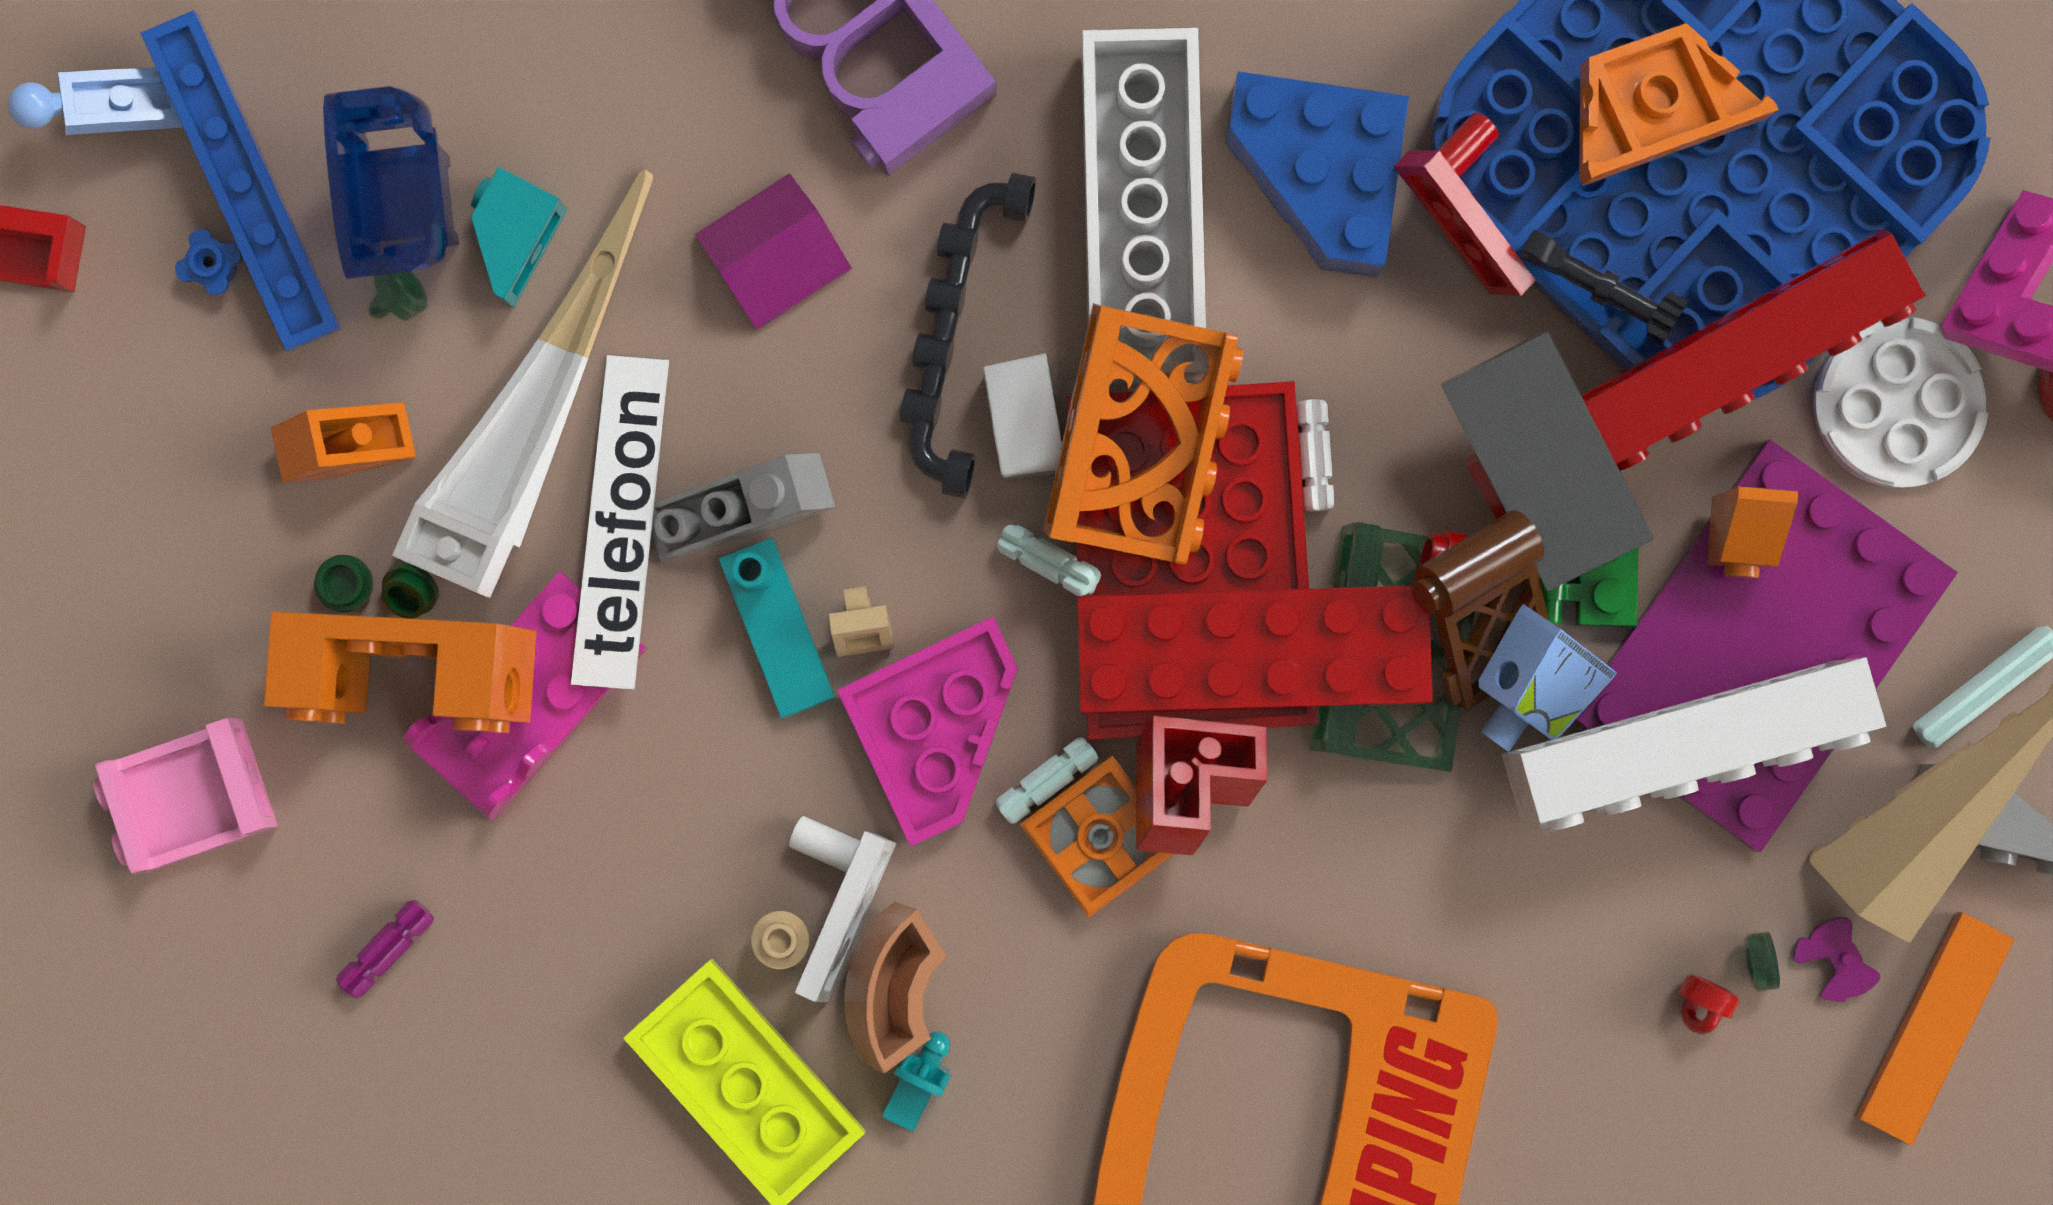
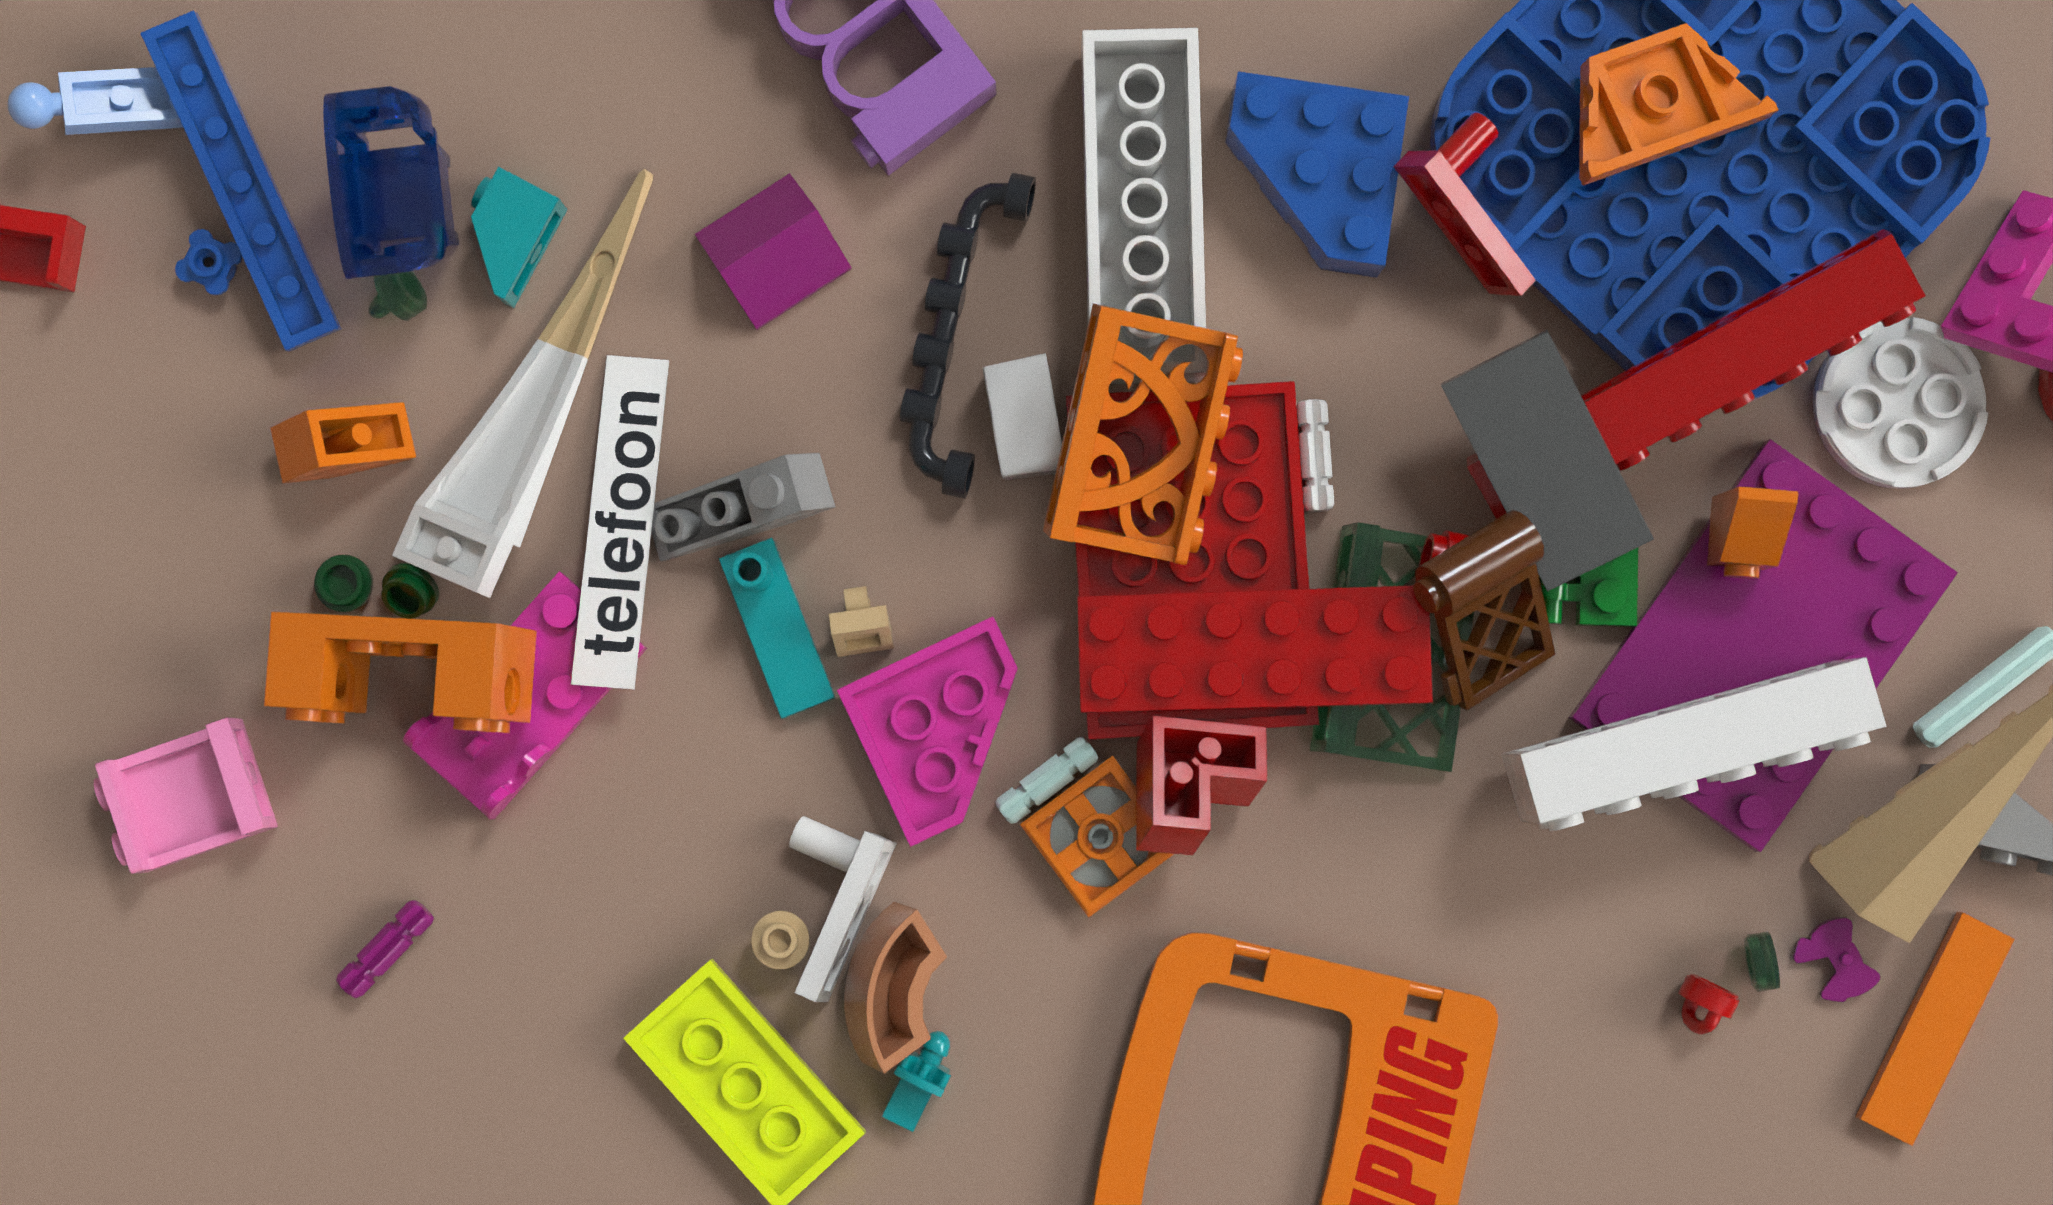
(1048, 560): light aqua axle -> none
(1539, 680): light blue torso -> none
(1660, 318): black piece -> none

